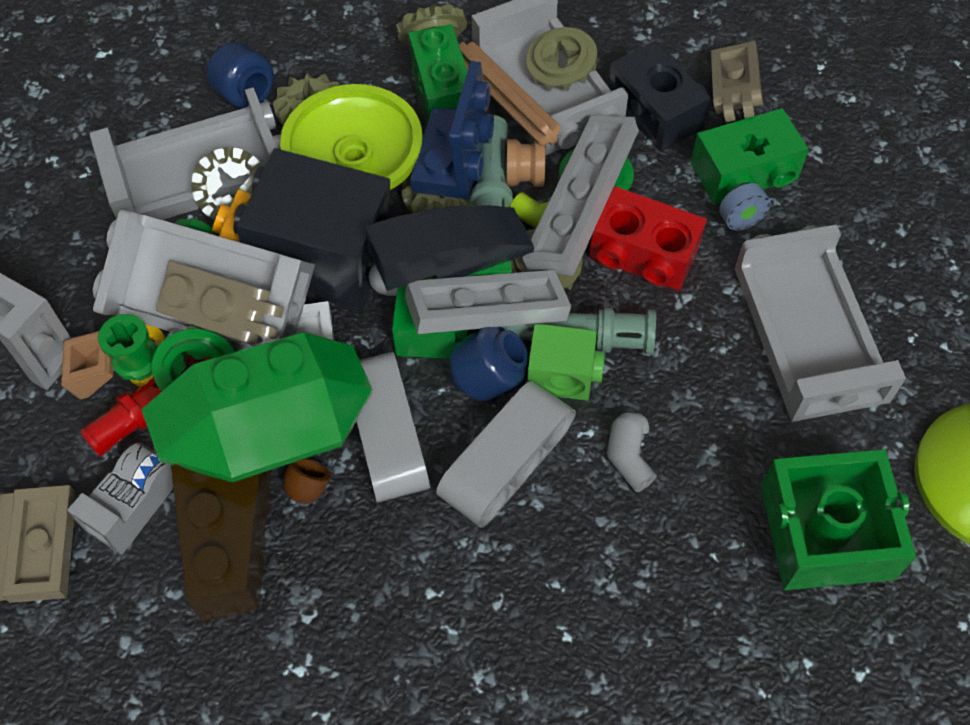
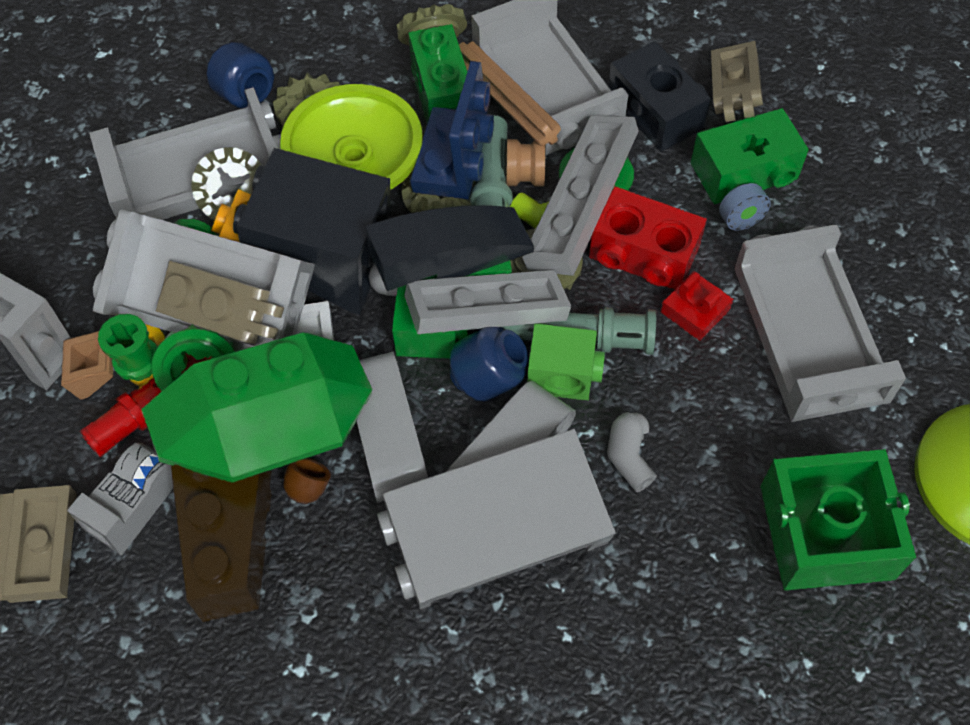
(494, 518): none -> light grey panel
(543, 59): olive gear -> none
(696, 305): none -> red tile

